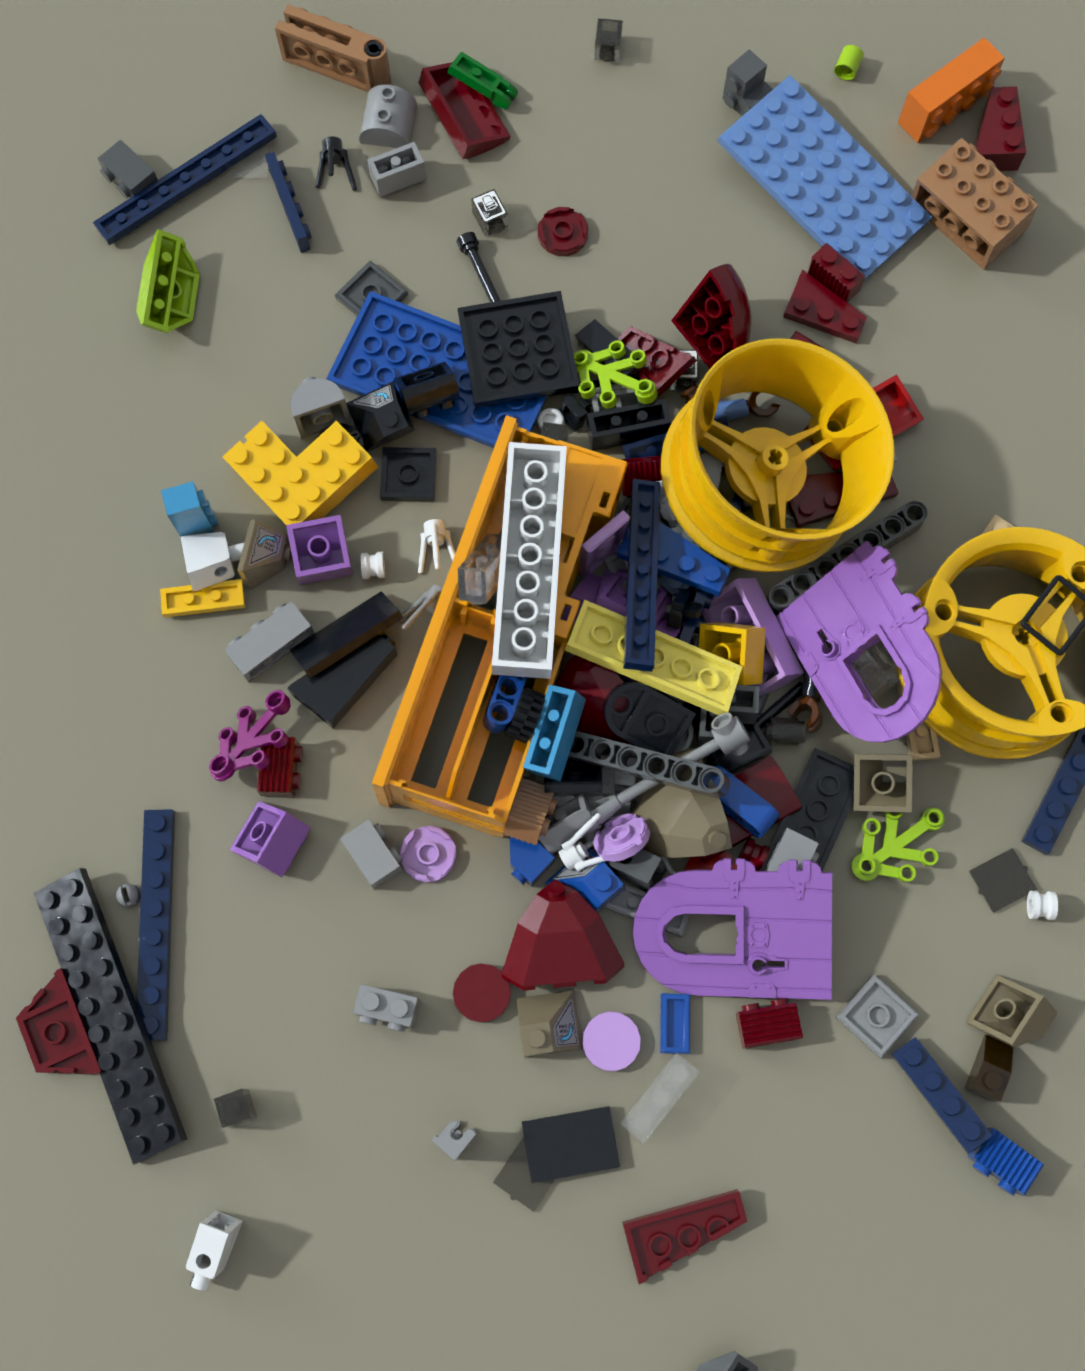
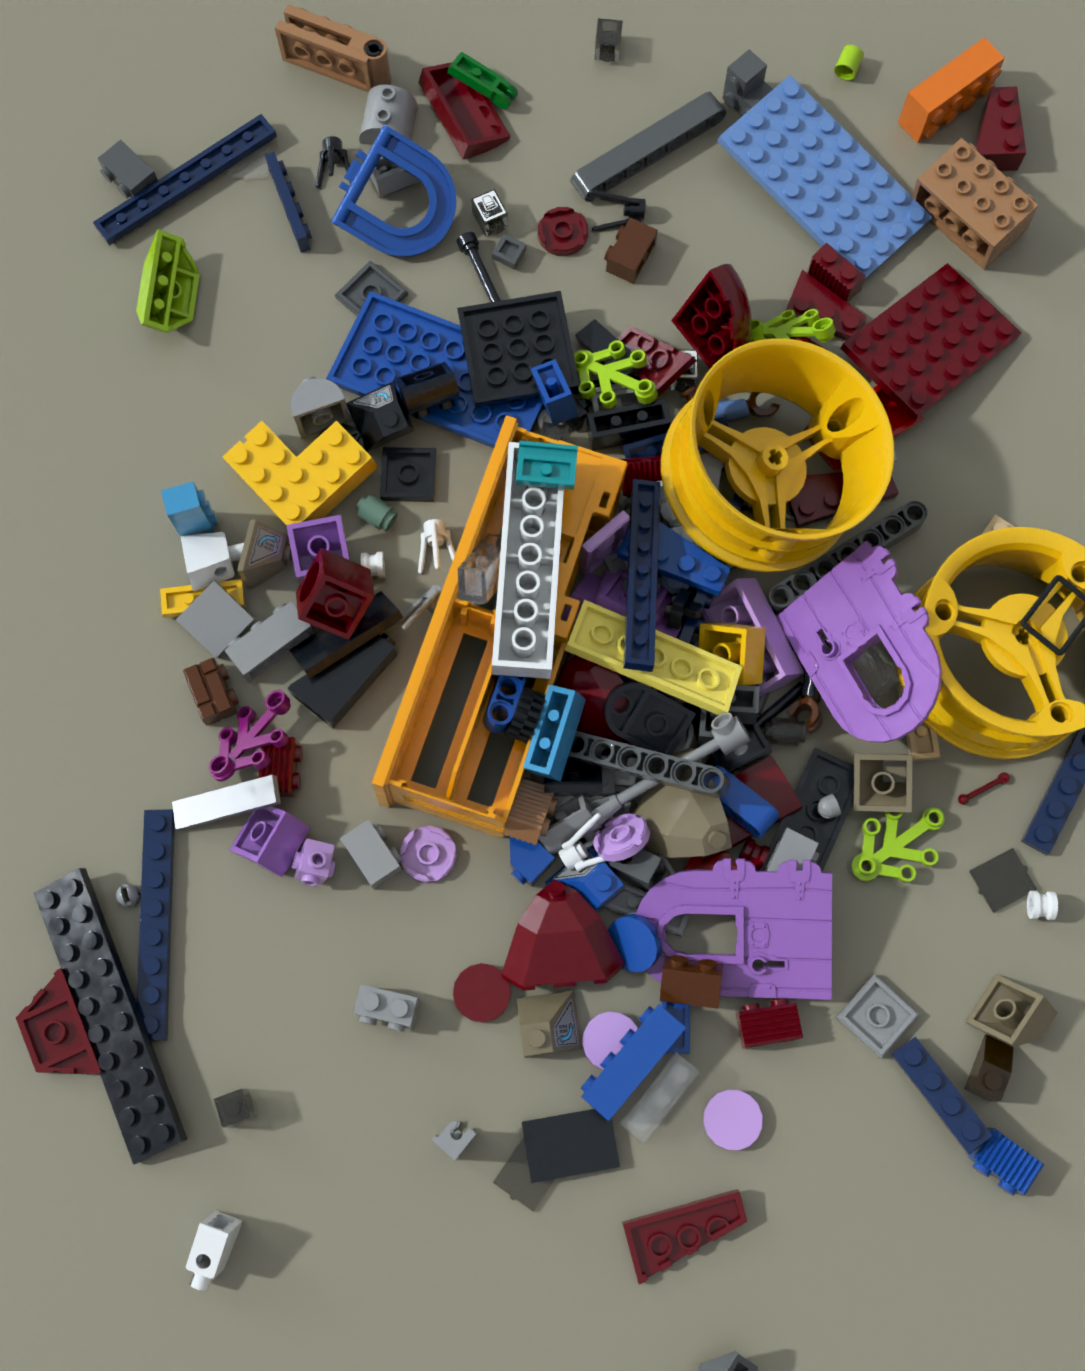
(210, 691): none -> reddish brown brick
(215, 618): none -> light grey tile
(226, 802): none -> tile
(314, 862): none -> lavender brick
(334, 594): none -> dark red brick
(376, 512): none -> sand green brick
(416, 162): none -> blue piece
(509, 251): none -> dark grey plate
(546, 465): none -> teal plate
(554, 392): none -> blue slope
(631, 250): none -> reddish brown brick
(632, 208): none -> black plant
(633, 1062): none -> blue brick
(636, 942): none -> blue tile
(648, 146): none -> dark grey beam
(691, 981): none -> reddish brown brick
(732, 1119): none -> lavender tile
(821, 328): none -> lime plant
(829, 807): none -> light grey hinge
(930, 341): none -> dark red plate
(1002, 778): none -> dark red hinge

